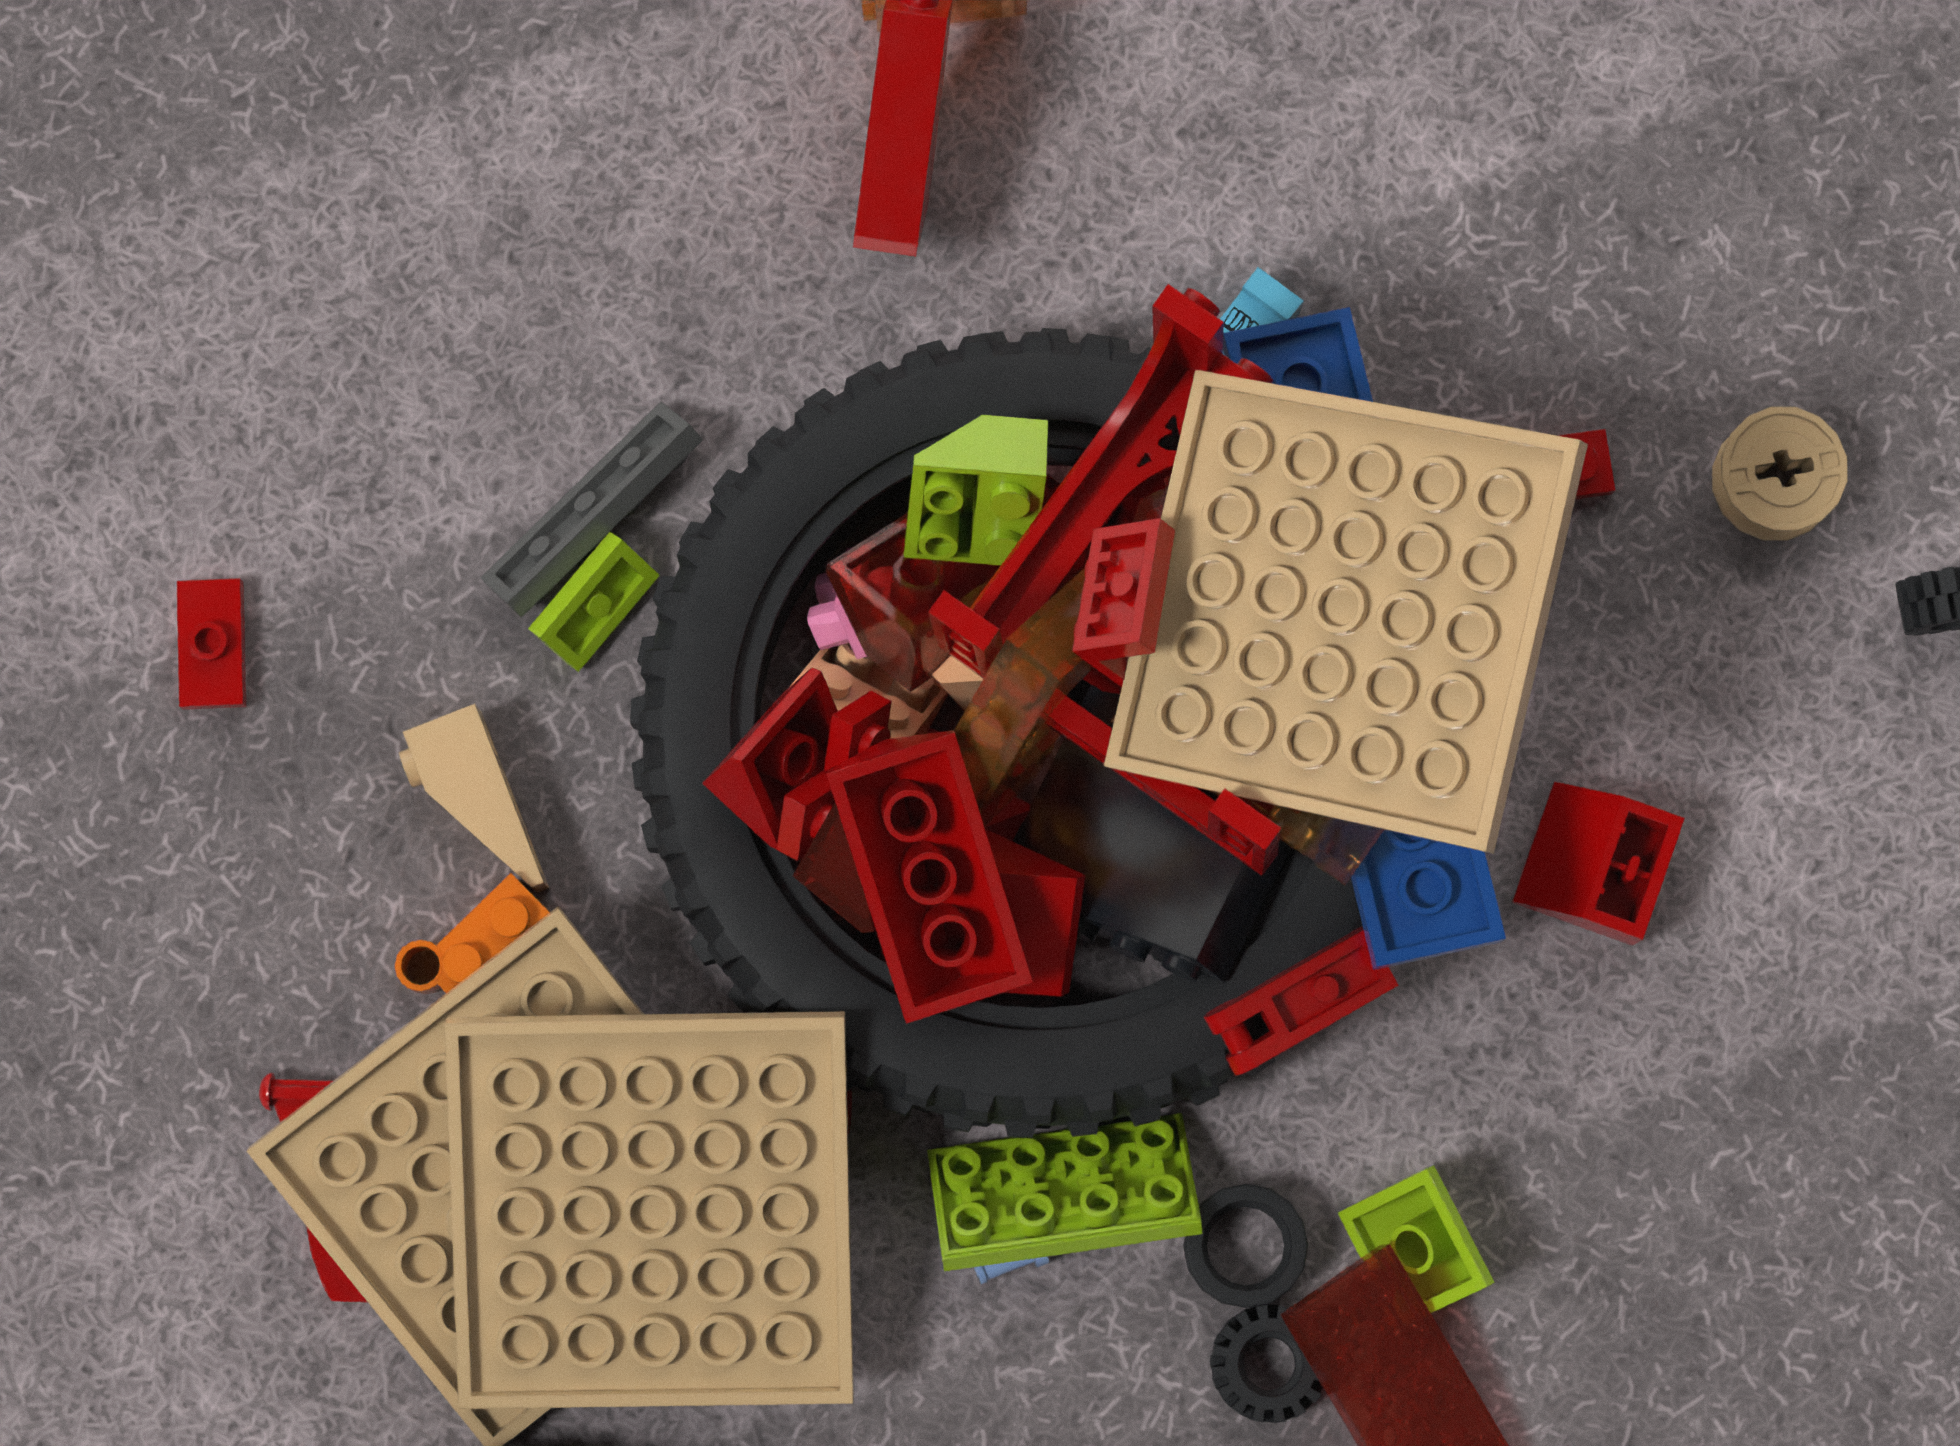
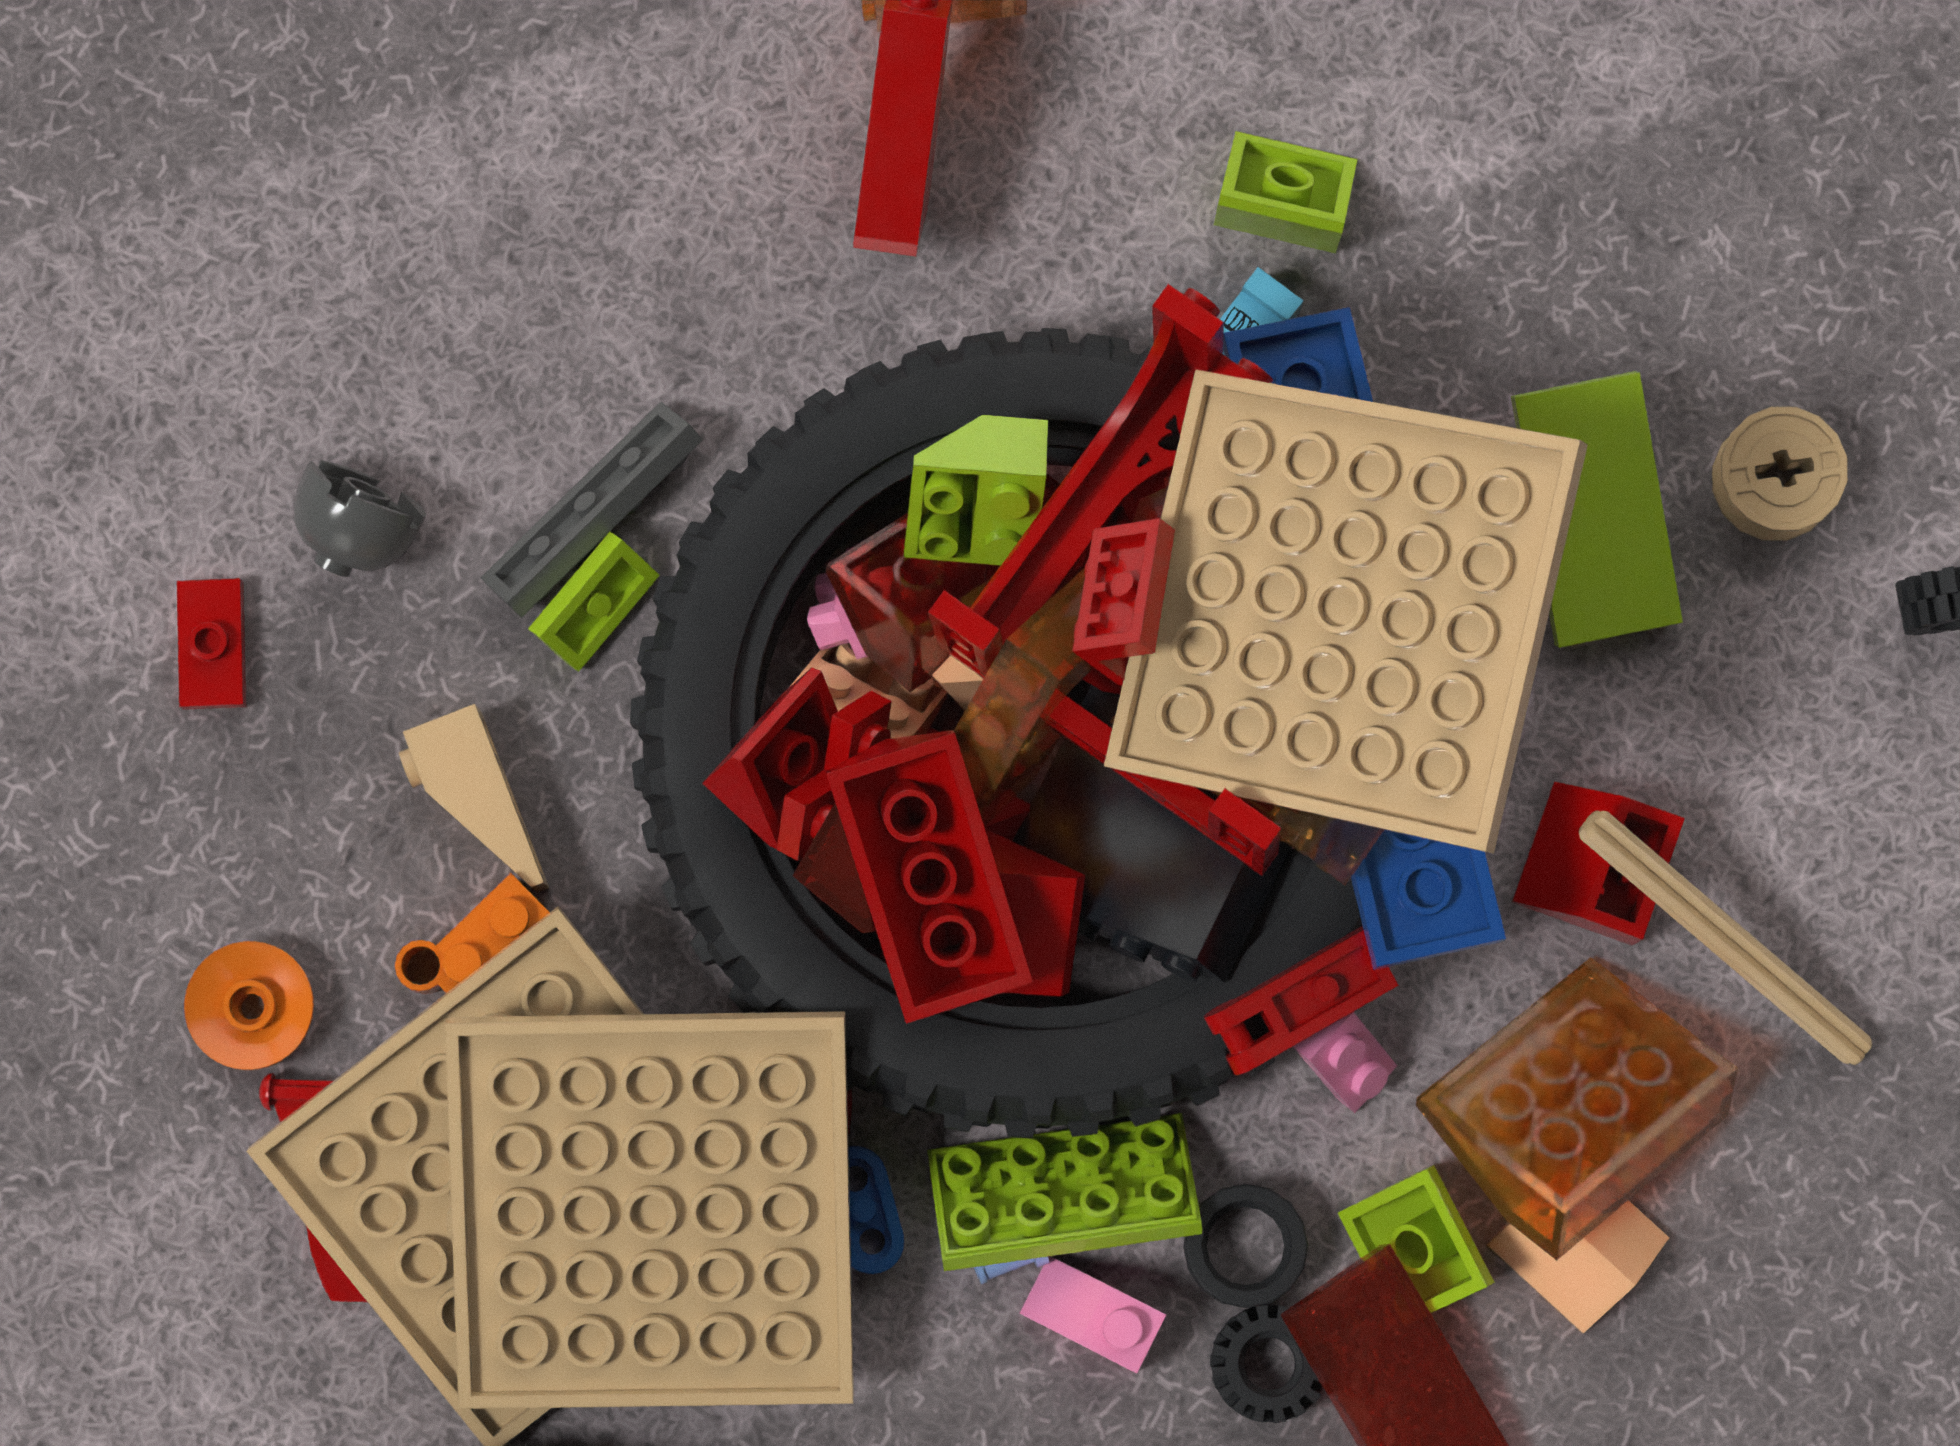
(216, 999): none -> orange dish
(352, 519): none -> dark grey cylinder
(874, 1209): none -> blue plate
(1093, 1314): none -> bright pink slope
(1285, 192): none -> lime slope
(1348, 1061): none -> bright pink plate
(1578, 1105): none -> clear orange slope
(1591, 1273): none -> light nougat slope
(1617, 547): none -> lime tile
(1725, 937): none -> tan axle

